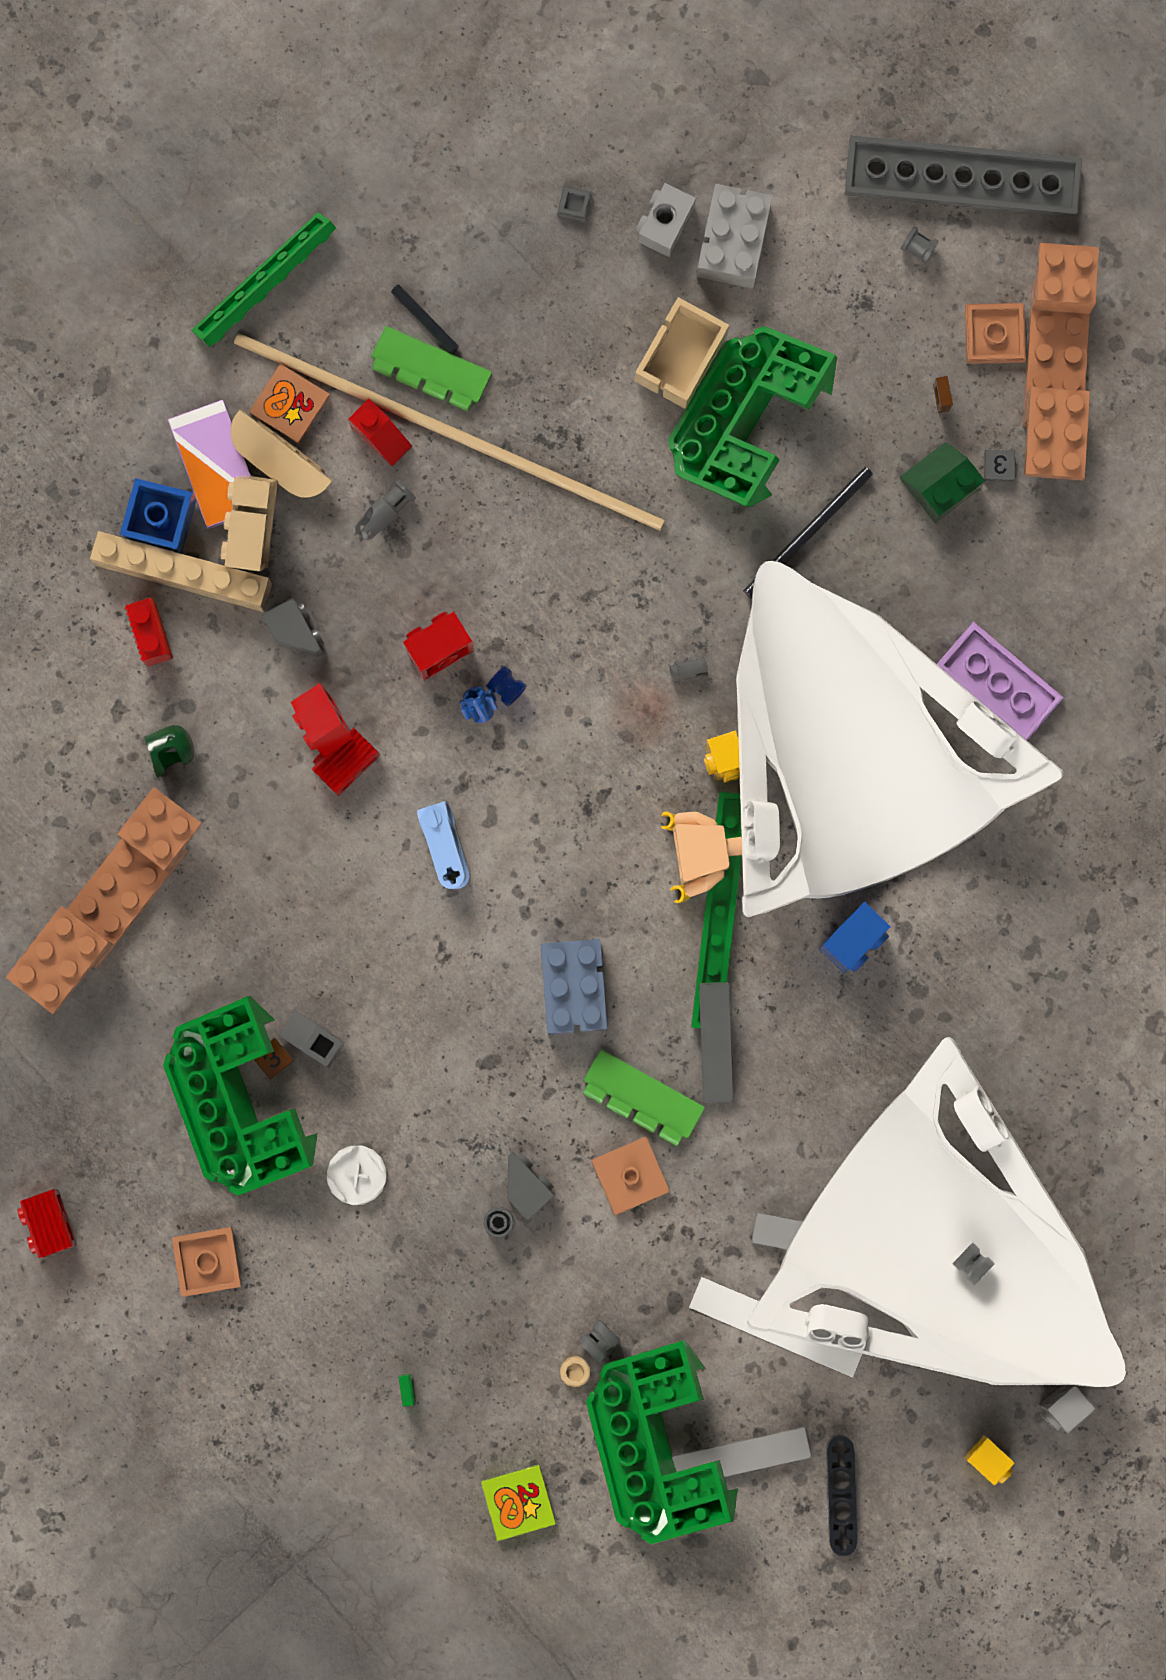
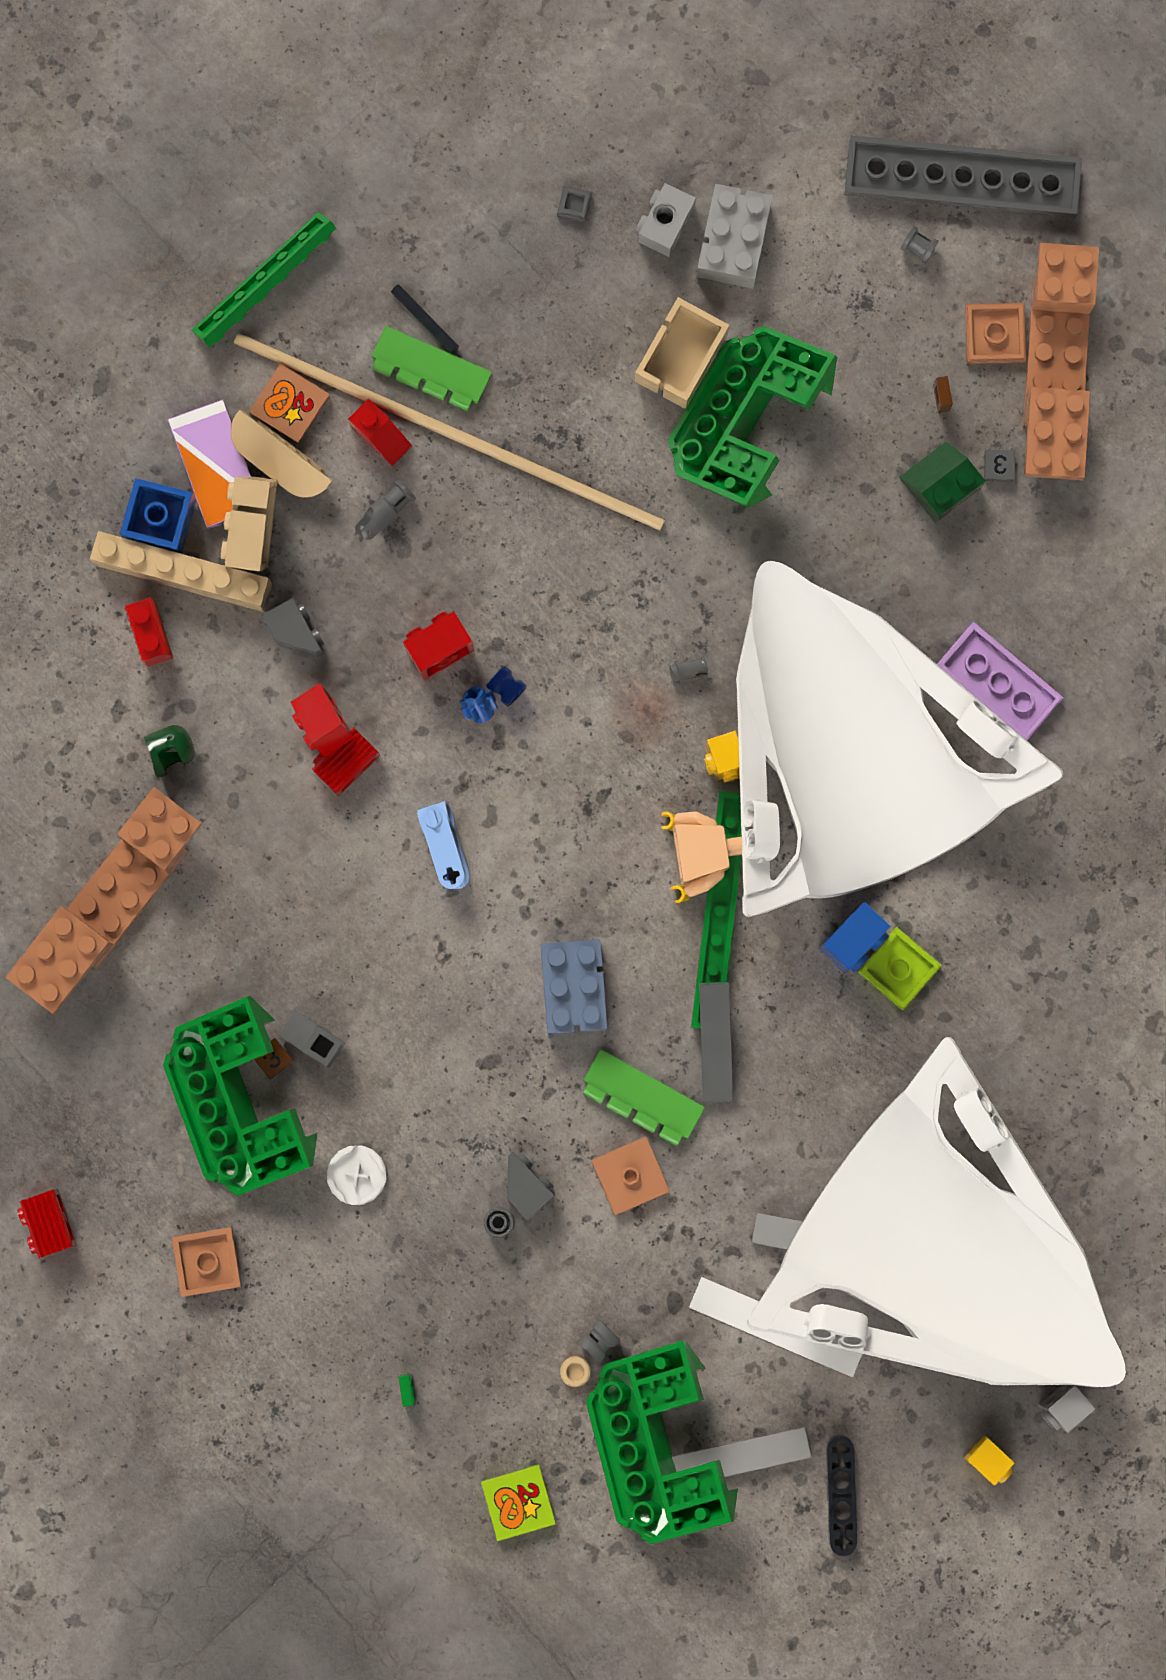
(829, 510): black bar -> none
(899, 968): none -> lime tile
(978, 1269): dark grey wheel -> none

